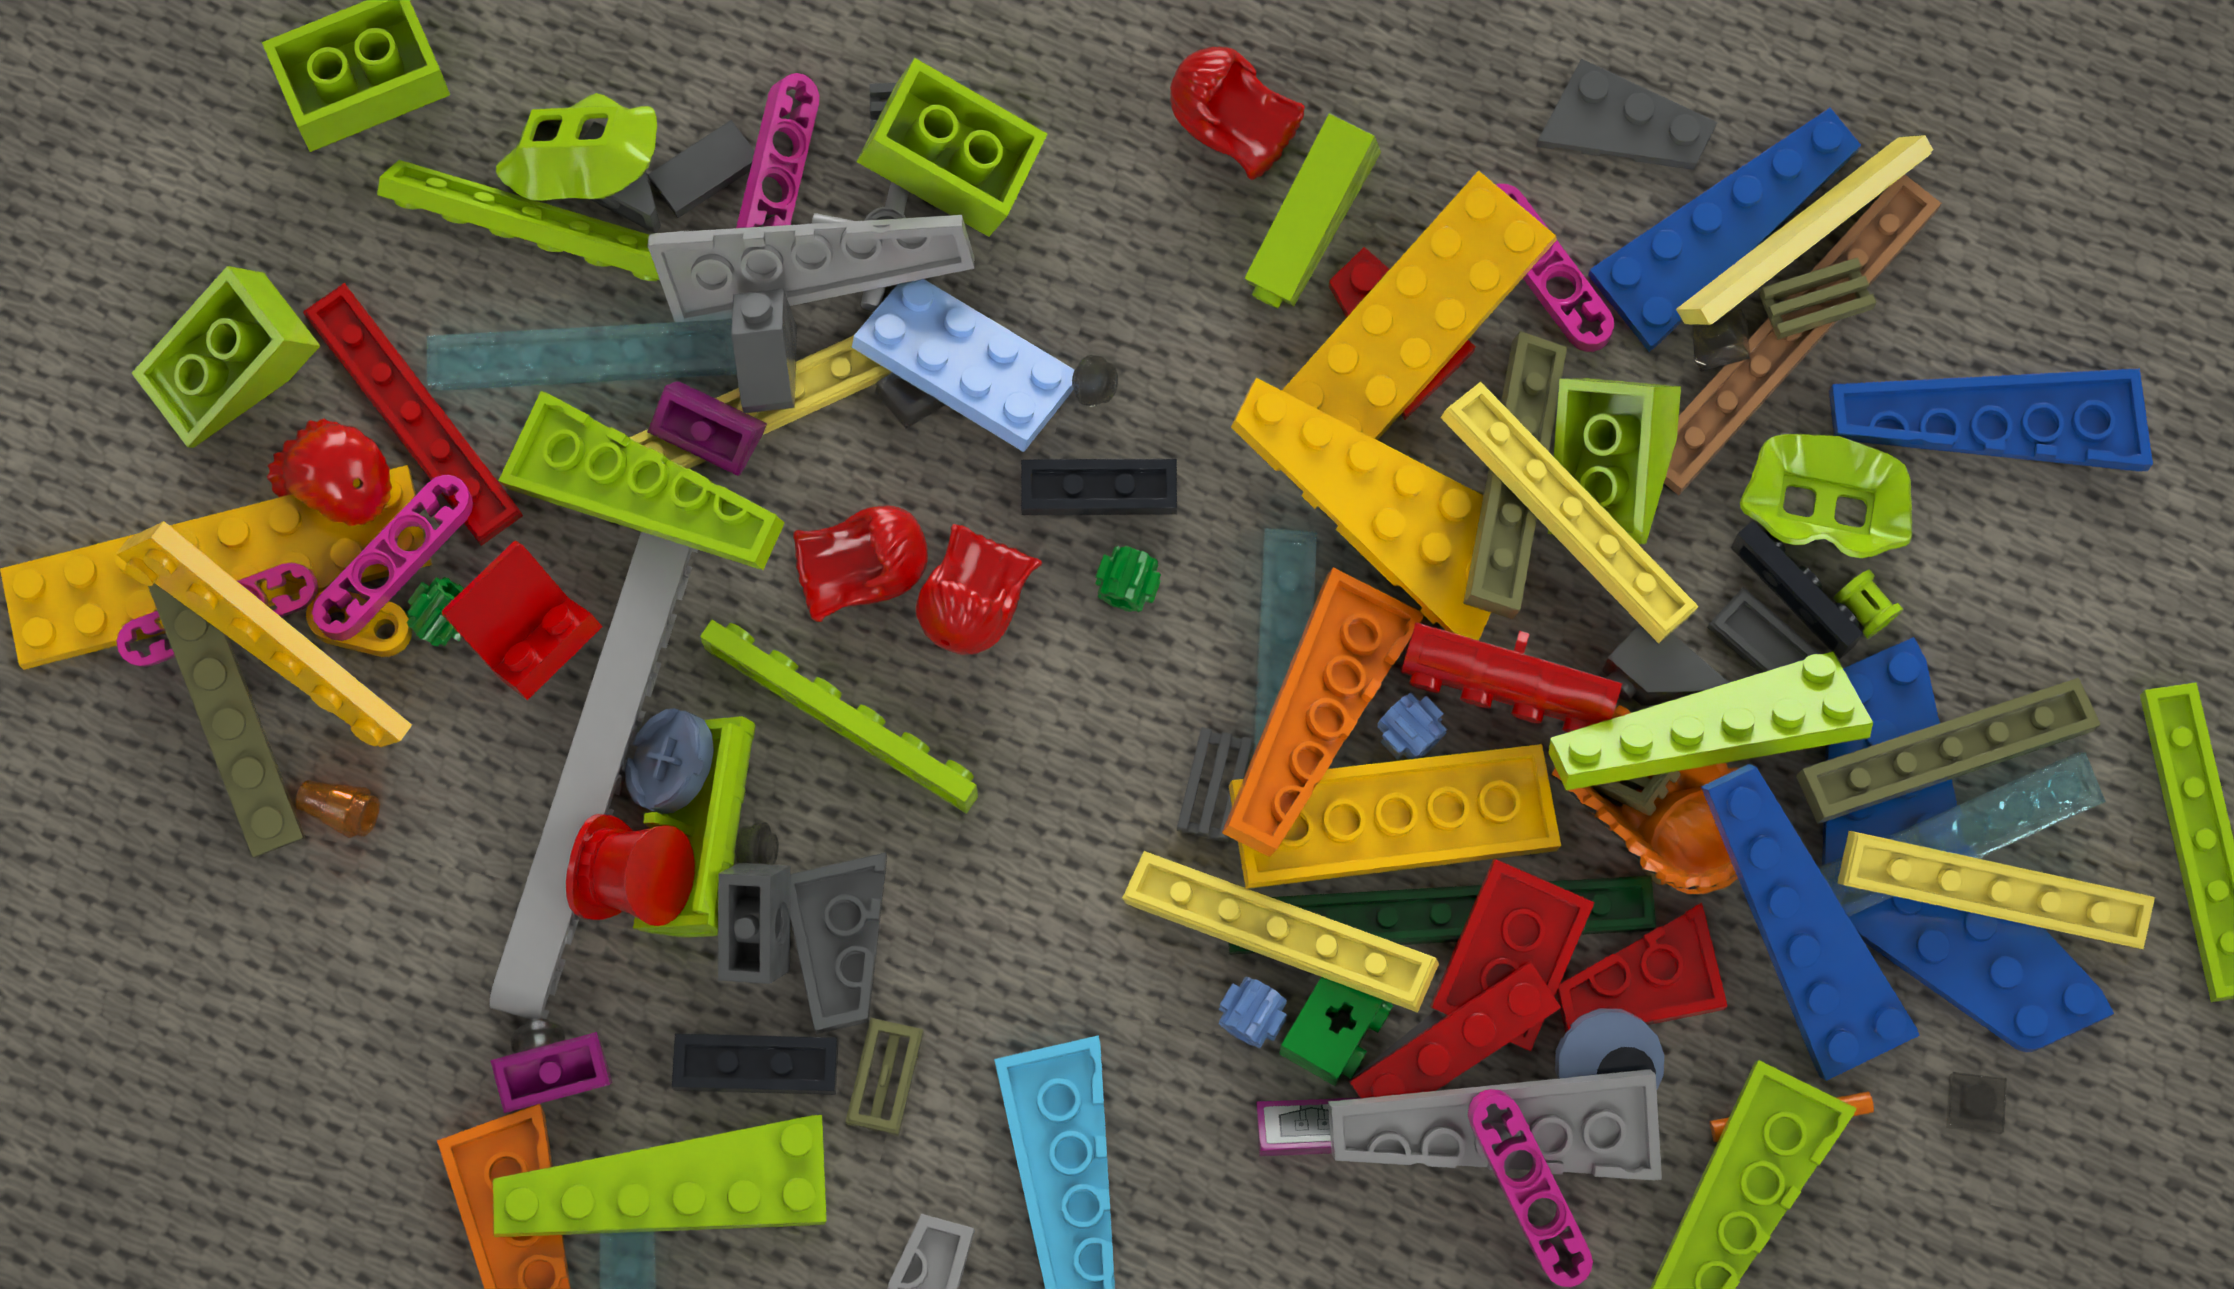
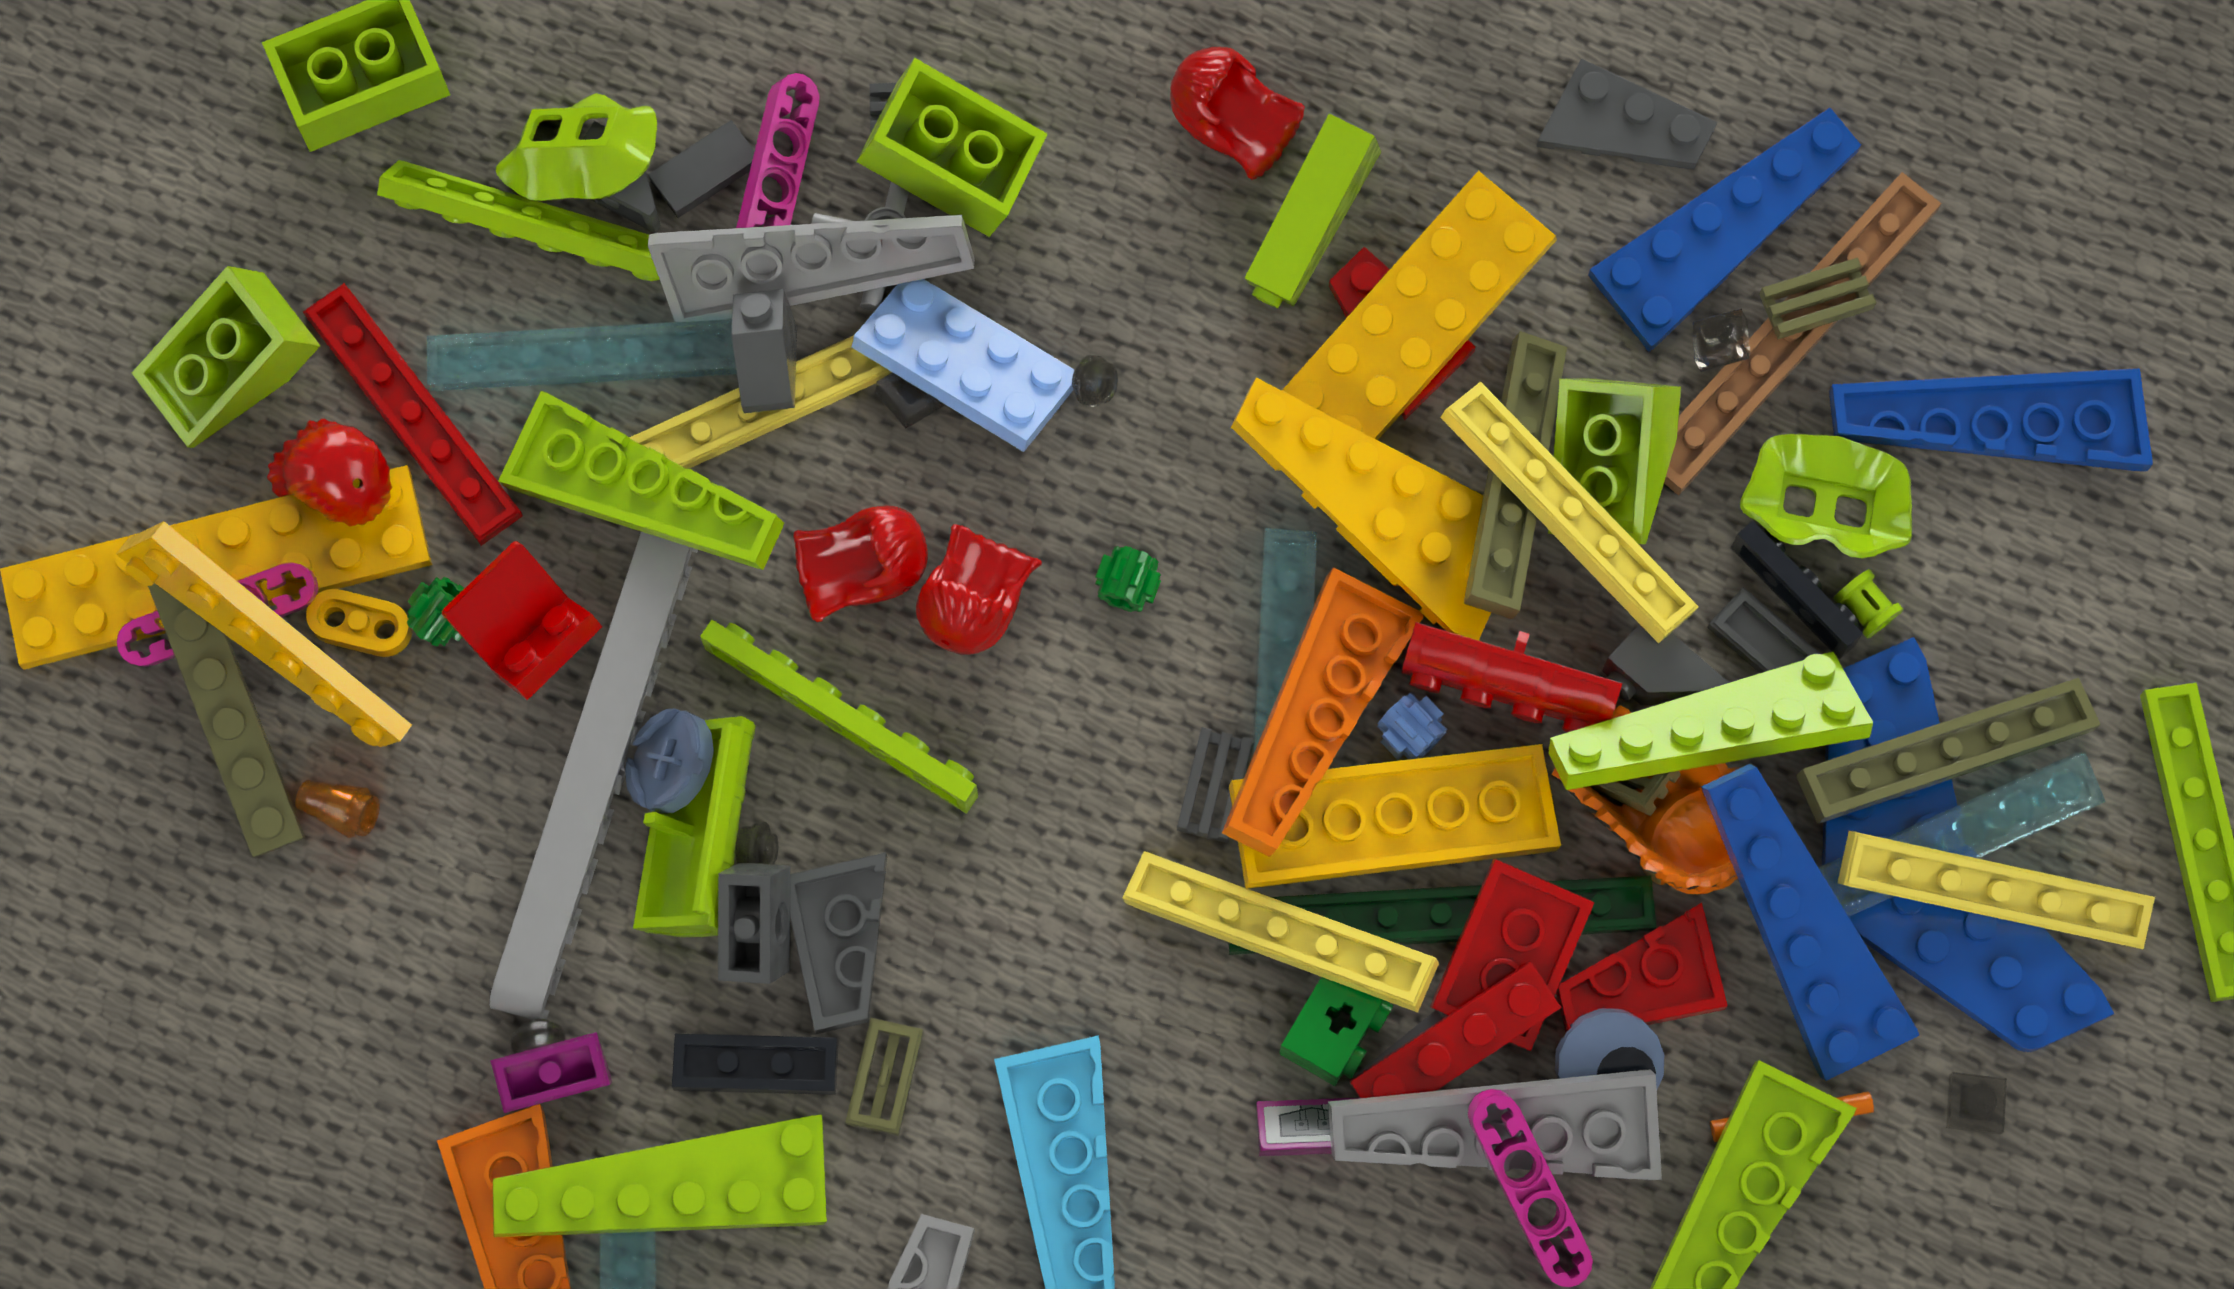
(385, 551): dark pink beam -> none
(629, 871): red hat -> none
(706, 427): magenta slope -> none
(1099, 487): black plate -> none
(1252, 1012): medium blue gear -> none
(1559, 264): dark pink beam -> none
(1804, 230): light yellow tile -> none

